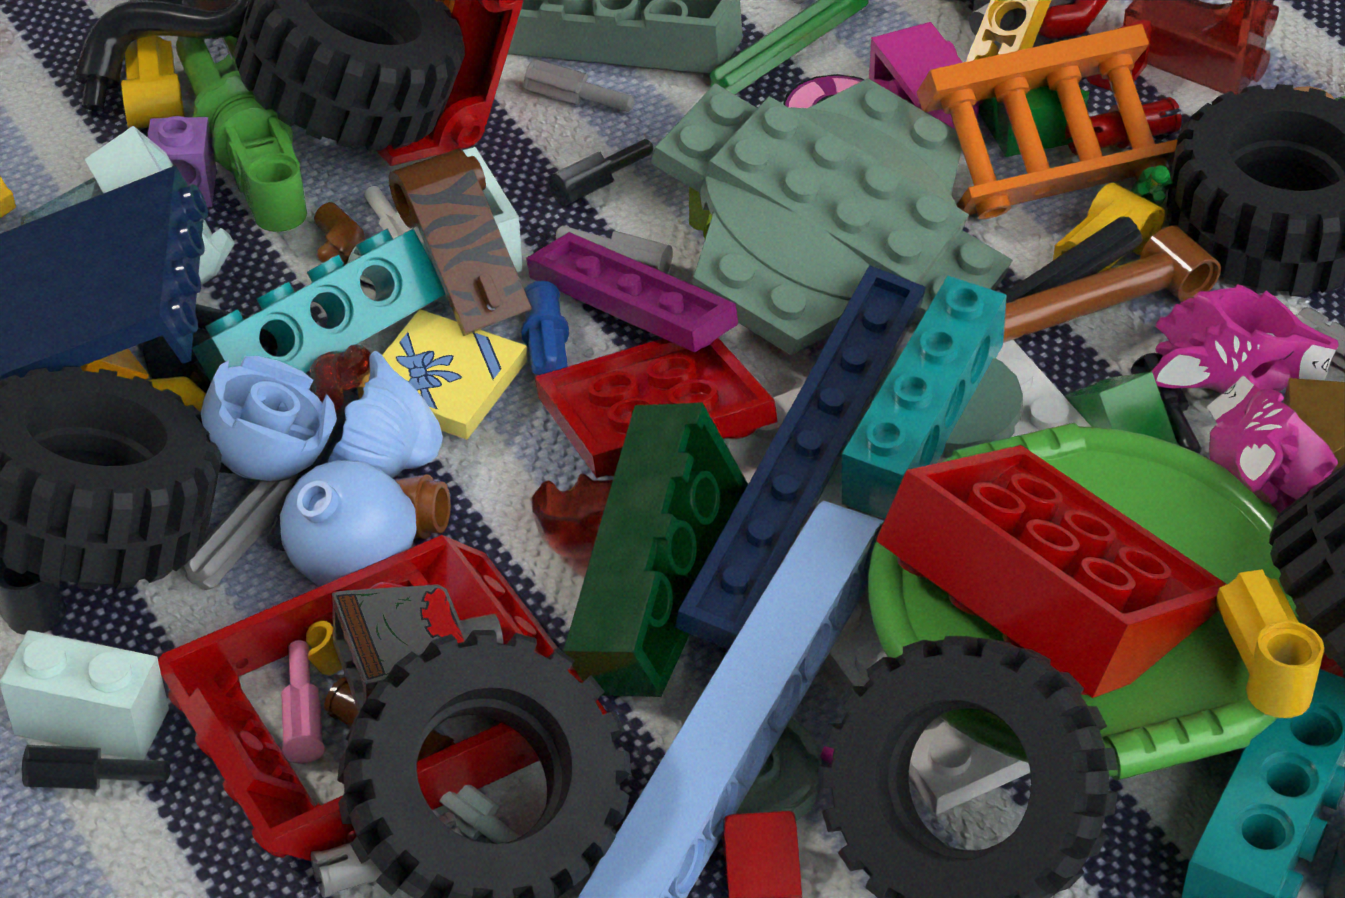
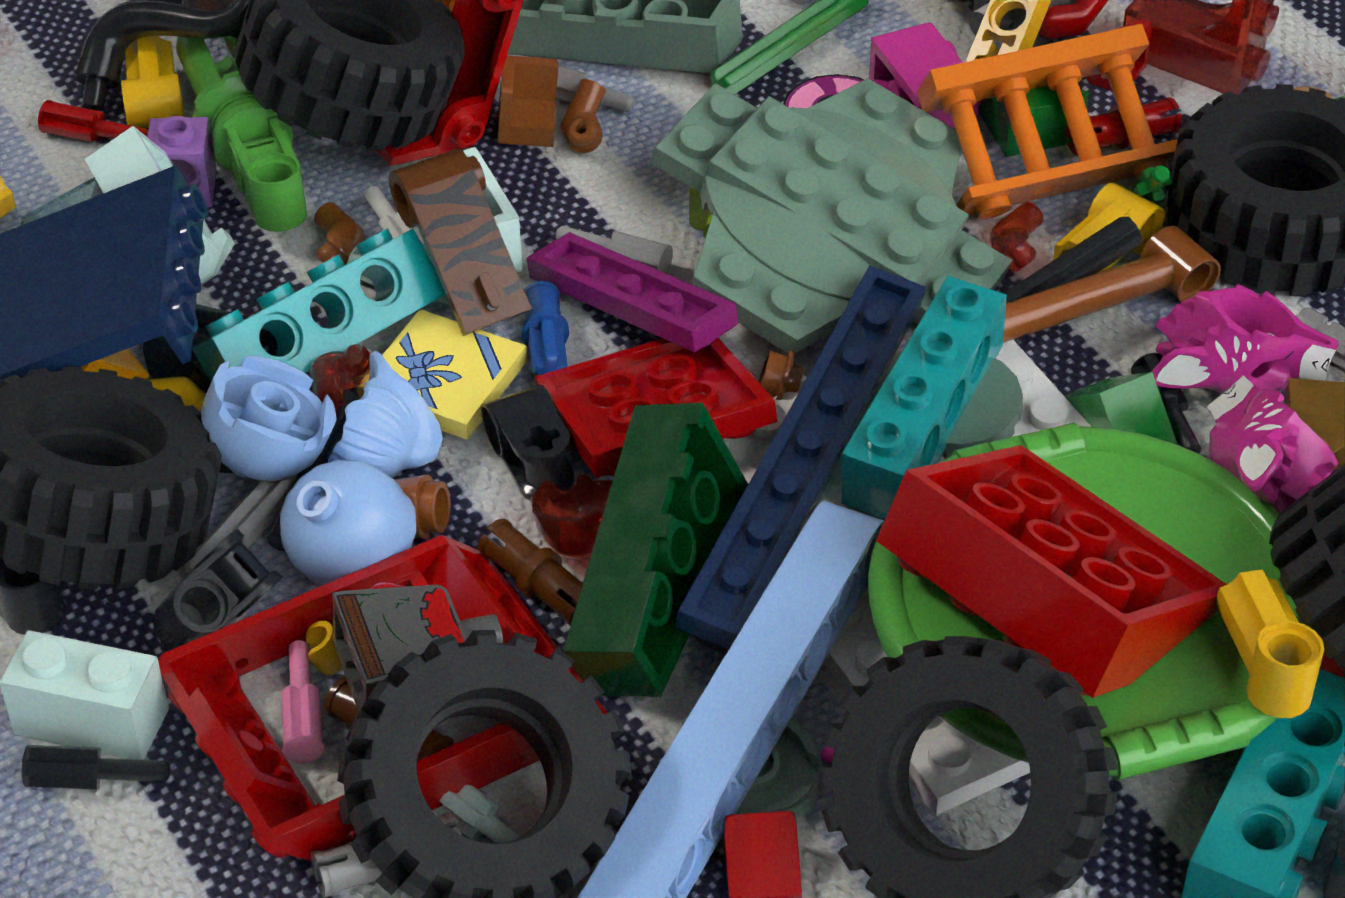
(78, 122): none -> red axle
(219, 587): none -> black piece
(527, 101): none -> dark orange panel
(530, 439): none -> black piece
(535, 569): none -> reddish brown pin
(580, 120): none -> dark orange arm
(594, 172): black axle -> none
(780, 374): none -> dark orange plate
(1011, 234): none -> clear red arm

